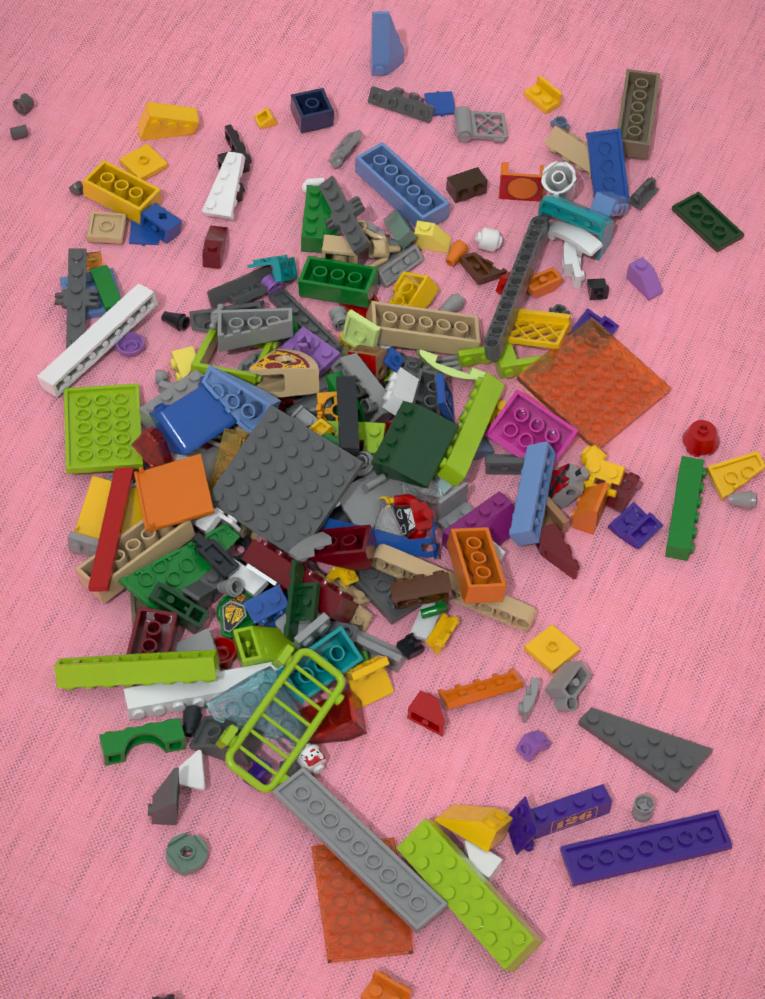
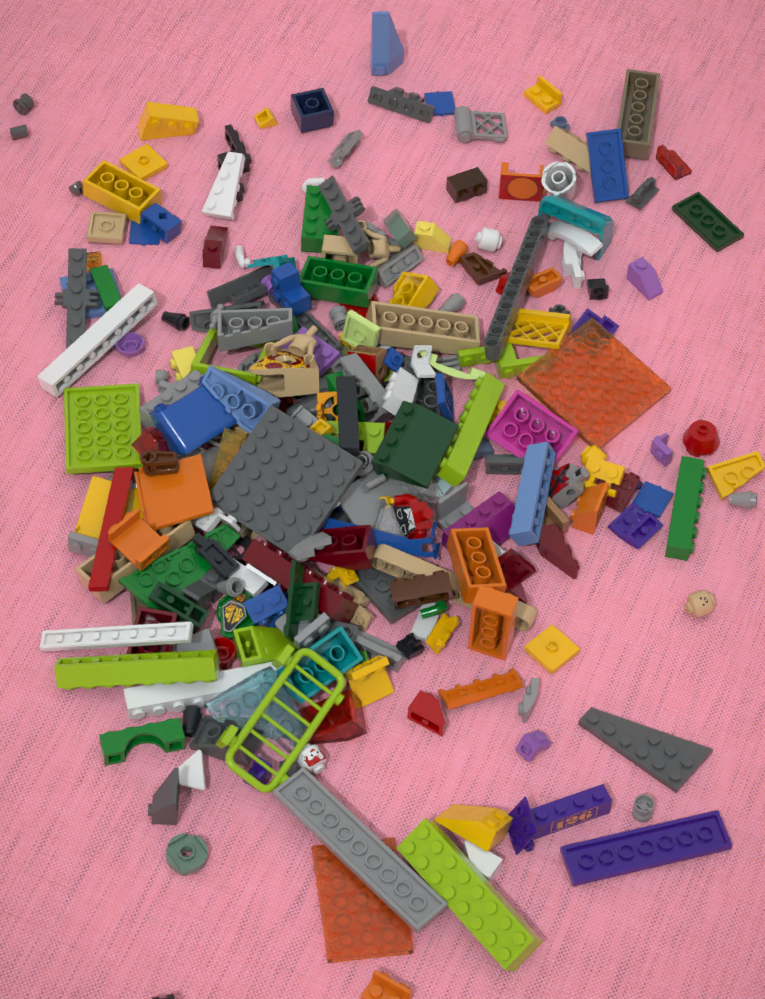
(116, 636): none -> white tile
(137, 540): none -> orange panel
(161, 462): none -> reddish brown piece
(239, 255): none -> white arm
(288, 289): none -> blue brick
(300, 346): none -> tan piece
(401, 185): medium blue brick -> none
(421, 365): none -> white bracket
(492, 622): none -> orange brick
(515, 571): none -> dark red bracket
(567, 685): light grey hinge -> none
(610, 203): medium blue brick -> none
(653, 499): none -> blue piece
(660, 450): none -> medium lavender bracket
(672, 163): none -> clear red panel
(700, 603): none -> tan head

